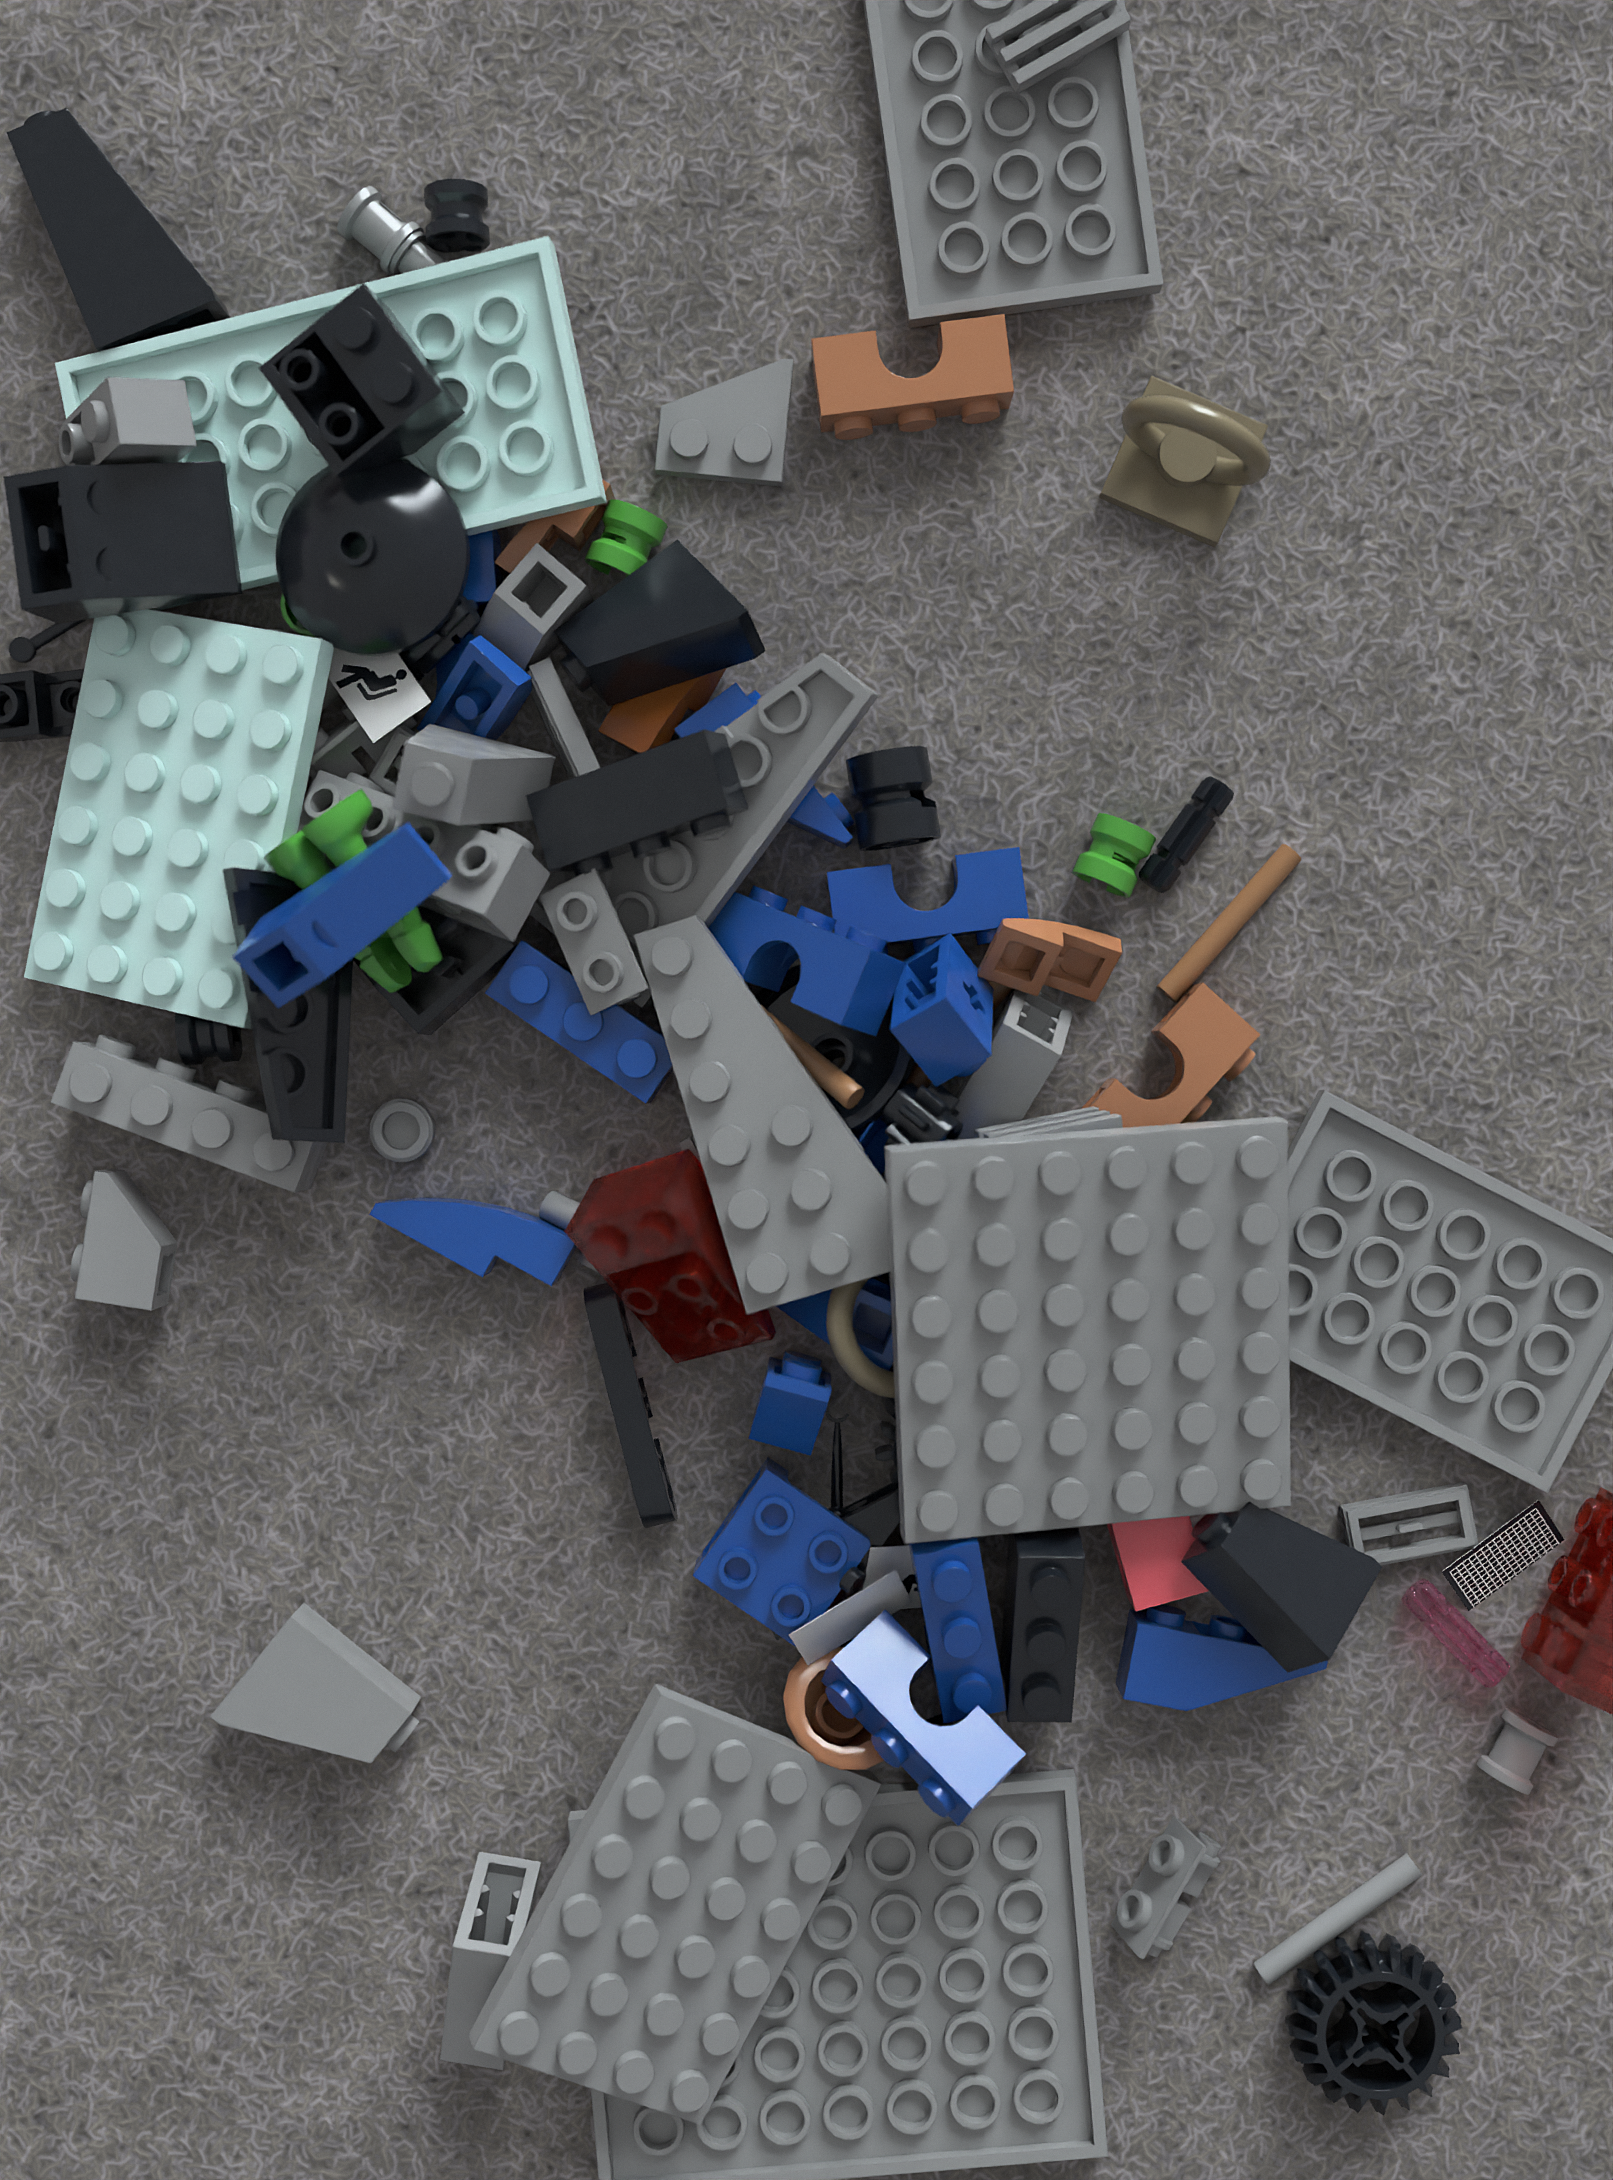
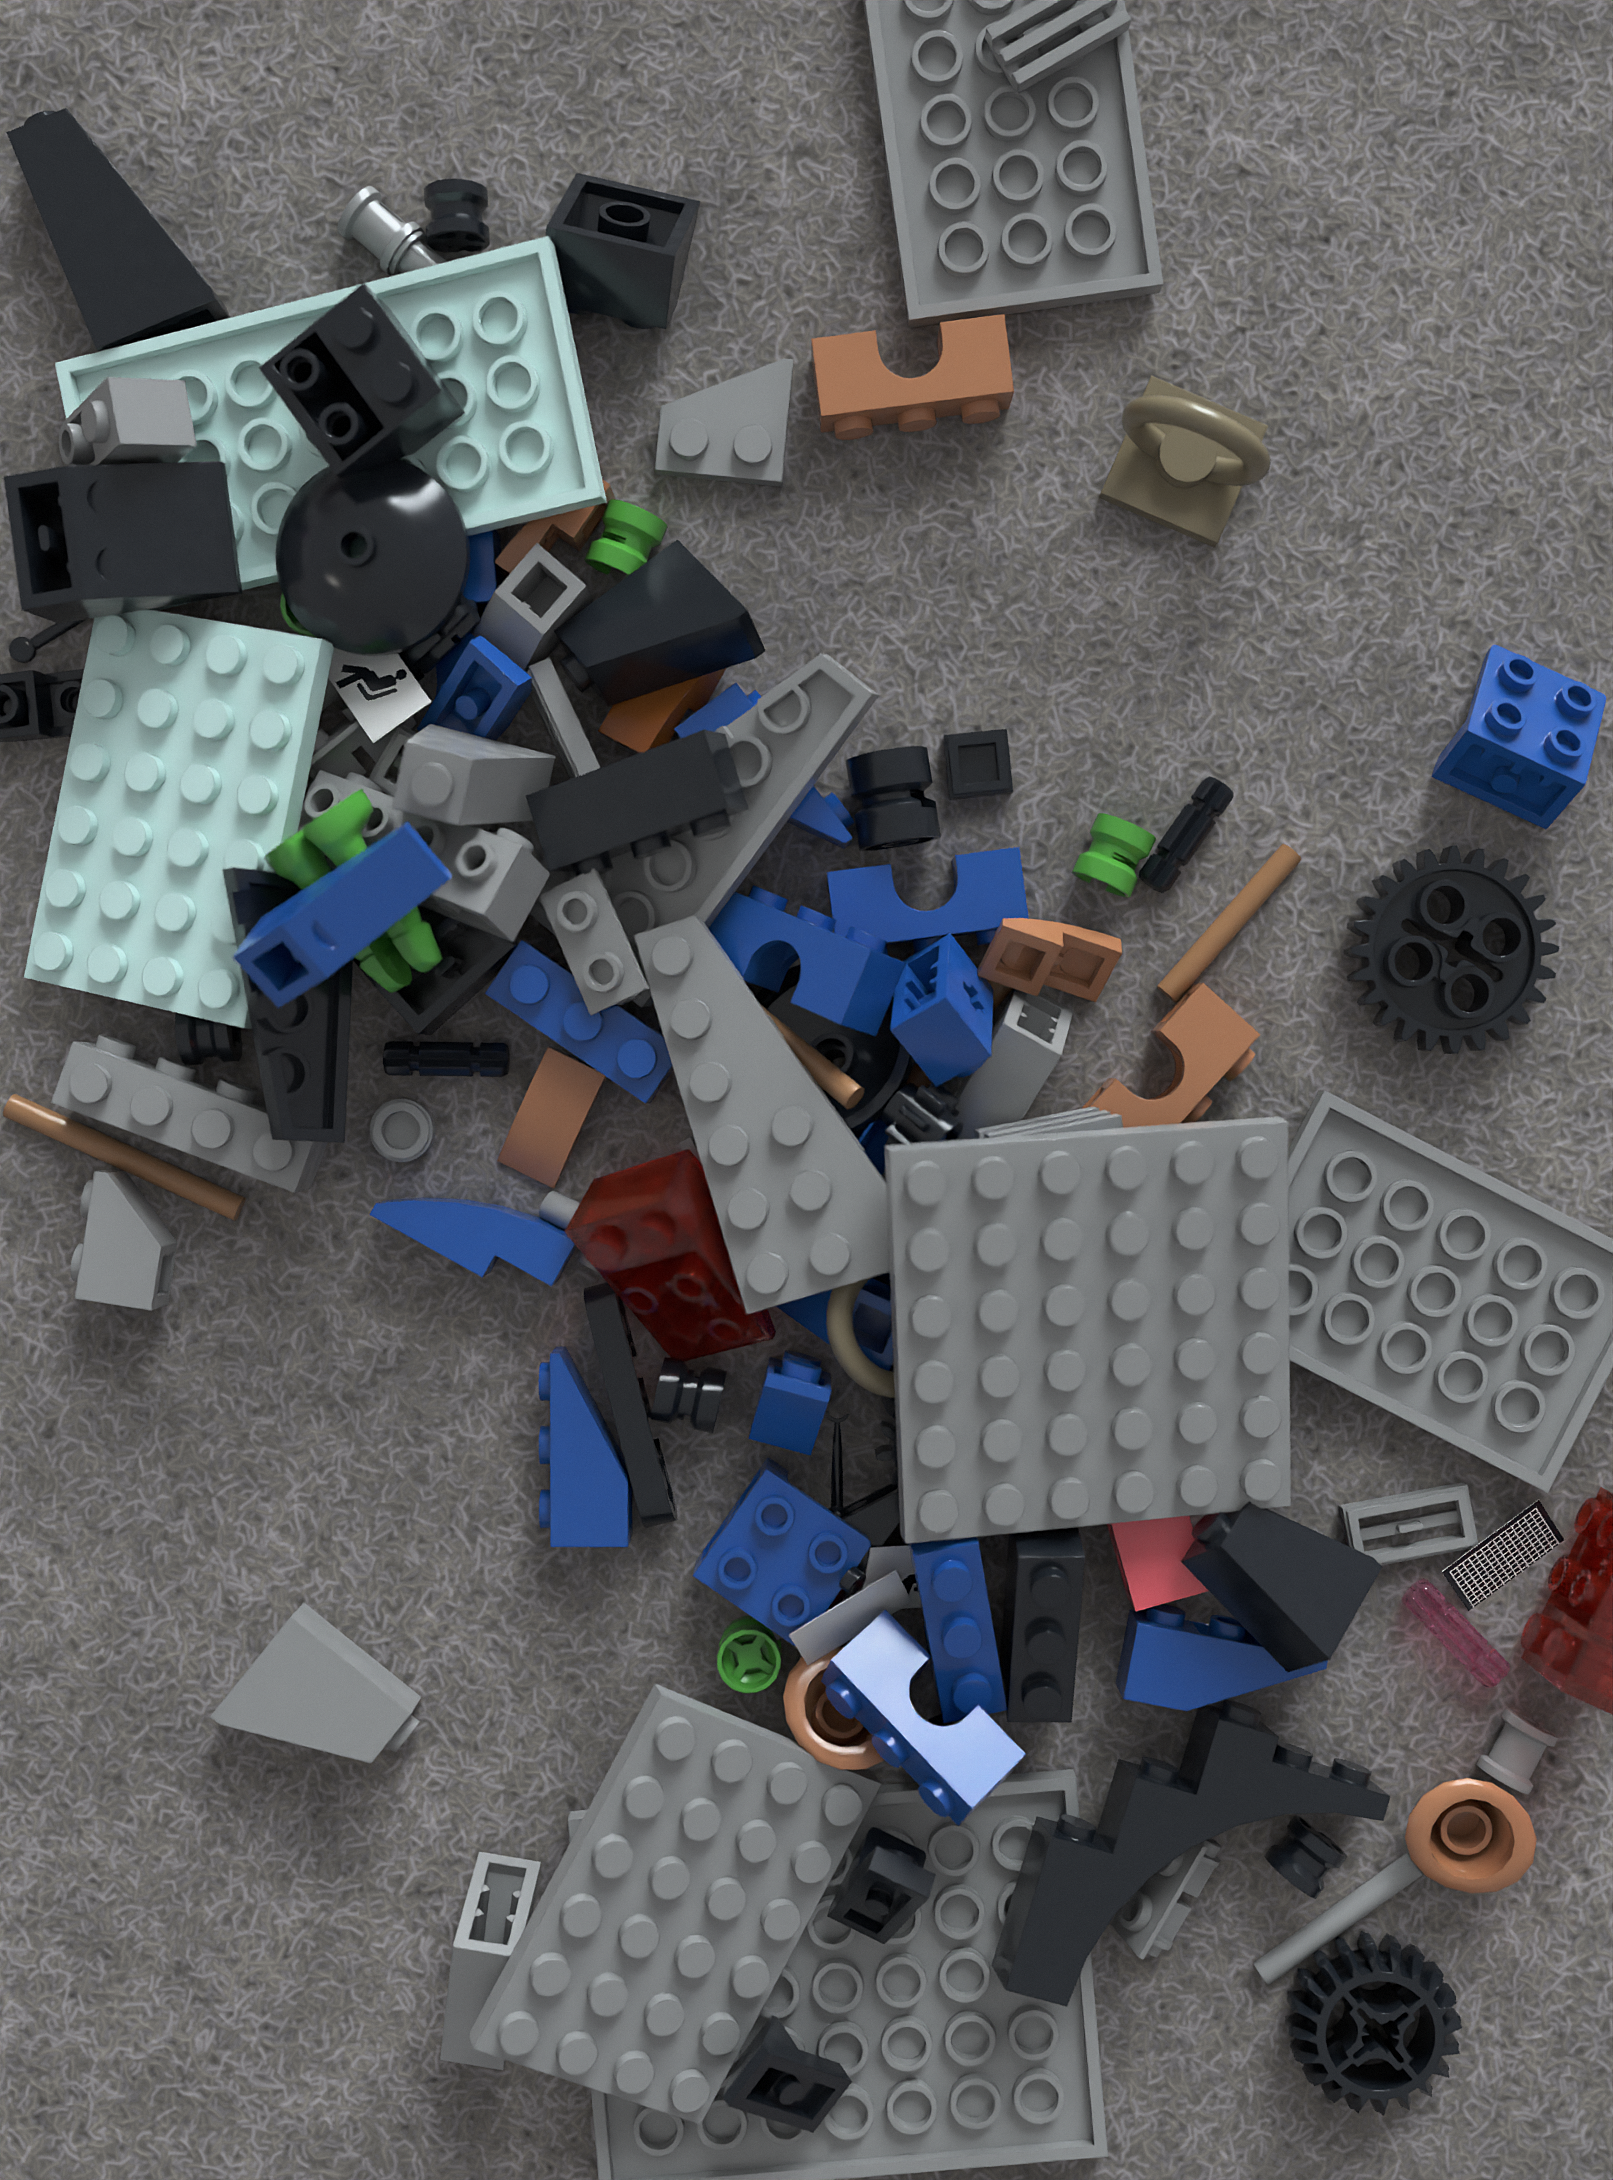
(124, 1156): none -> medium nougat bar
(446, 1059): none -> black axle
(551, 1117): none -> nougat slope
(588, 1473): none -> blue slope
(622, 249): none -> black slope
(684, 1394): none -> black wheel
(745, 1665): none -> bright green wheel
(783, 2081): none -> black slope
(882, 1886): none -> black slope
(977, 764): none -> black tile
(1152, 1815): none -> black arch
(1305, 1857): none -> black wheel
(1471, 1836): none -> nougat hat
(1475, 900): none -> black gear
(1524, 738): none -> blue bracket

